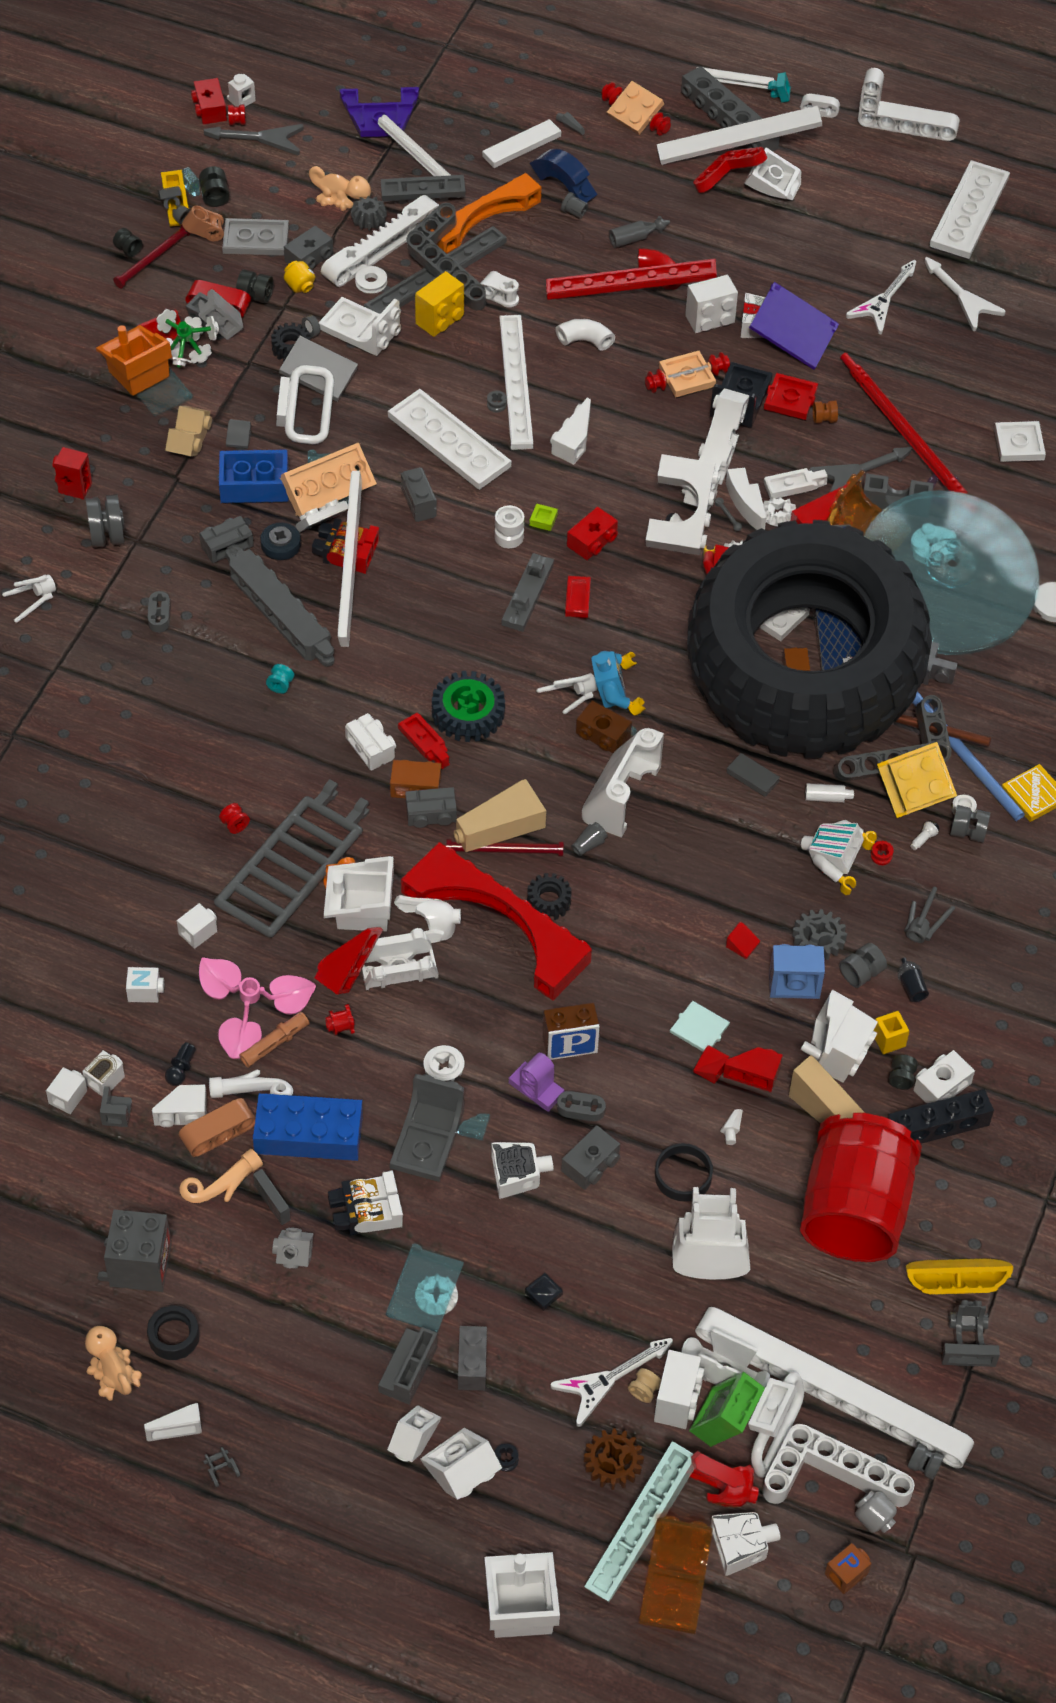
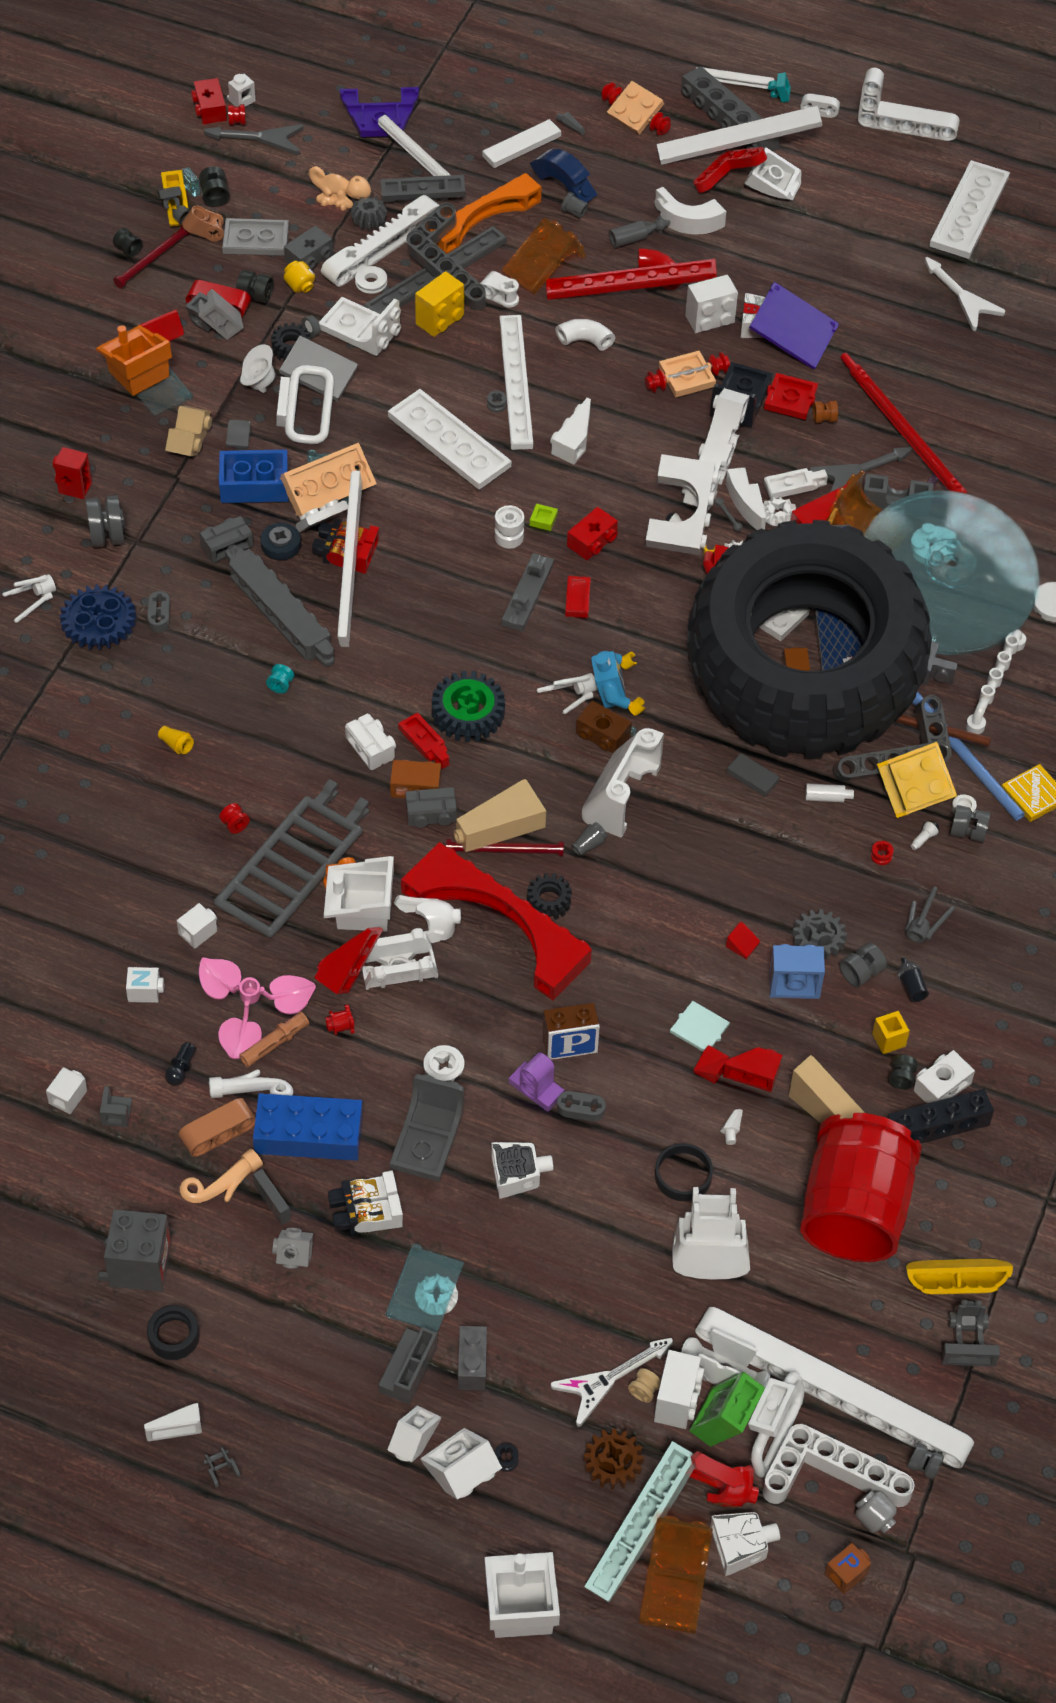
(97, 617): none -> dark blue gear
(104, 1071): white brick -> none
(113, 1367): light nougat animal -> none
(177, 740): none -> yellow cone
(181, 1106): white slope -> none
(187, 331): white plant -> none
(258, 368): none -> white piece
(418, 494): dark grey brick -> none
(475, 1126): clear light blue tile -> none
(542, 255): none -> clear orange bracket
(544, 1291): black tile -> none
(591, 1158): dark grey brick -> none
(690, 219): none -> white arch
(836, 848): white torso -> none
(840, 1037): white piece -> none
(878, 306): white piece -> none
(1013, 643): none -> white bar
(1019, 441): white plate -> none

